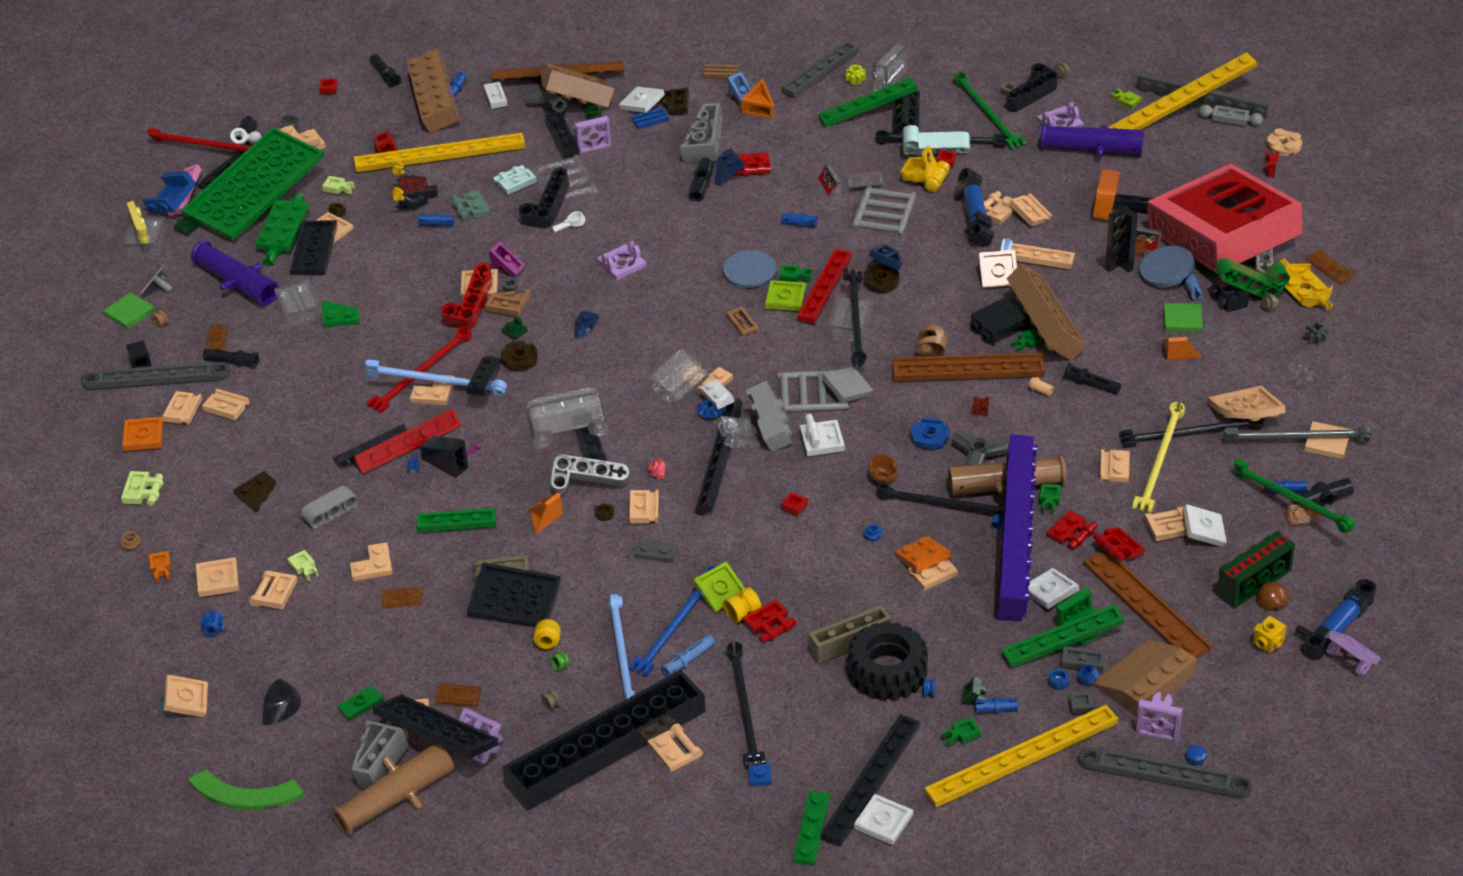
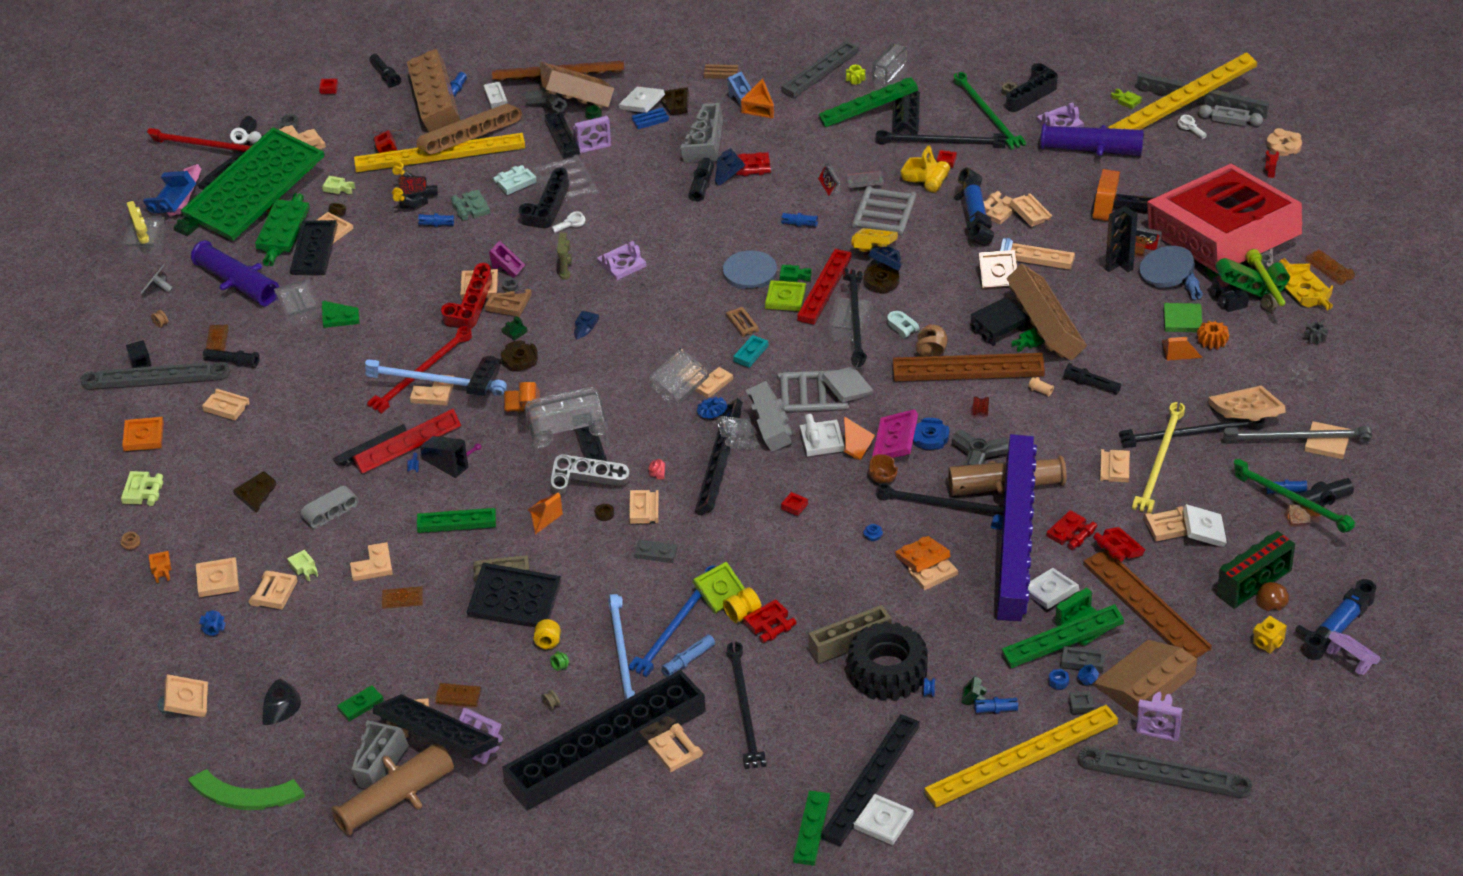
(129, 310): bright green tile -> none
(182, 408): light nougat plate -> none
(468, 128): none -> medium nougat beam
(517, 399): none -> orange beam
(564, 257): none -> olive plate
(717, 394): white plate -> none
(750, 351): none -> teal plate
(760, 775): blue plate -> none
(856, 439): none -> orange slope
(869, 238): none -> yellow plate
(896, 434): none -> dark pink plate
(898, 320): none -> light aqua plate
(948, 141): light aqua beam -> none
(962, 730): green plate -> none
(1050, 496): green plate -> none
(1061, 69): dark tan plate -> none
(1188, 123): none -> white plate
(1195, 755): blue tile -> none
(1213, 334): none -> orange gear
(1254, 258): none -> lime piece

